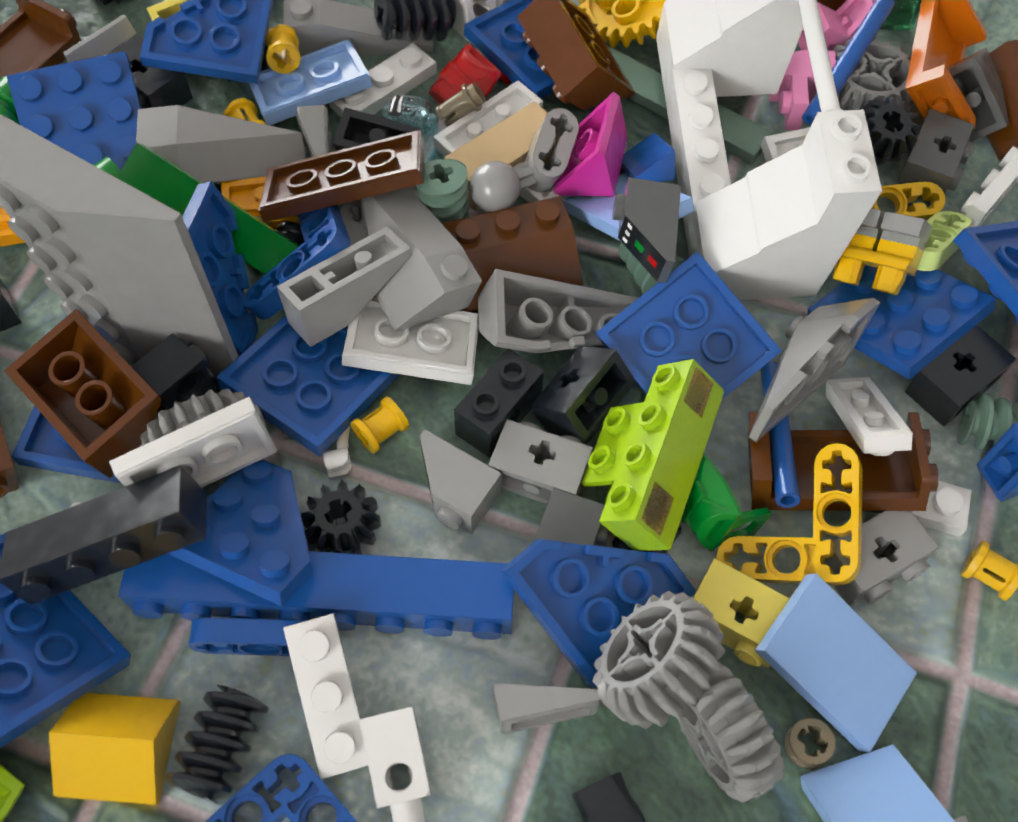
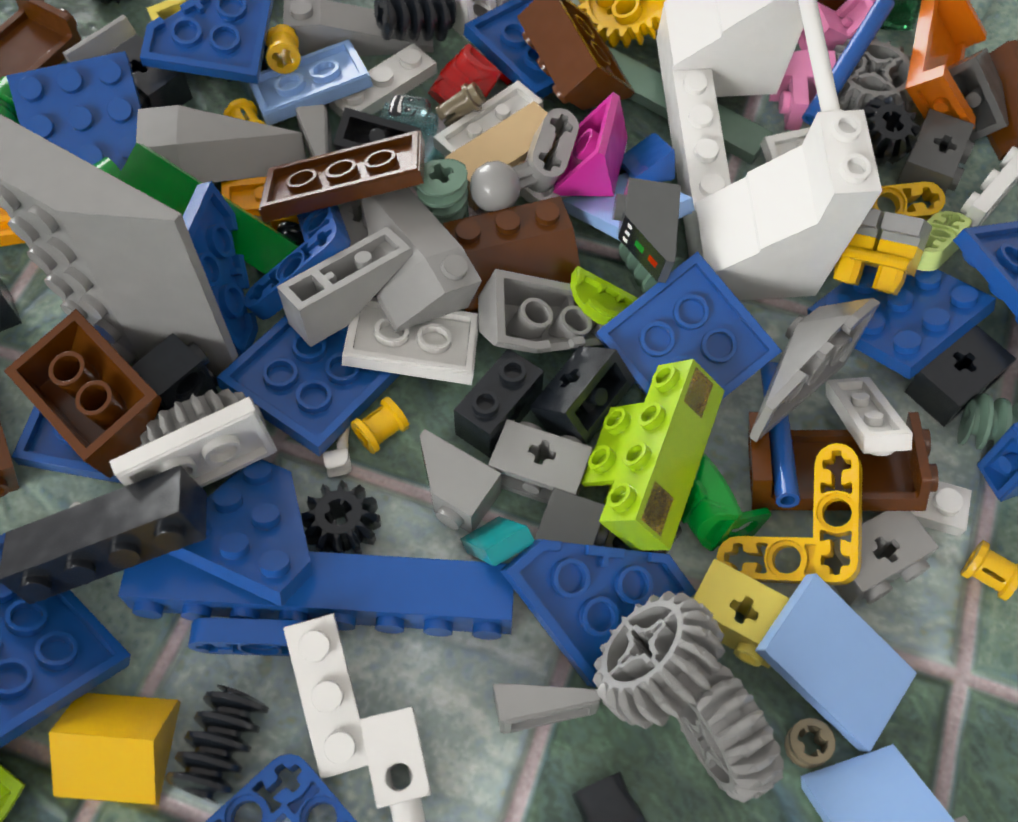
(497, 540): none -> teal tile
(597, 296): none -> lime tile

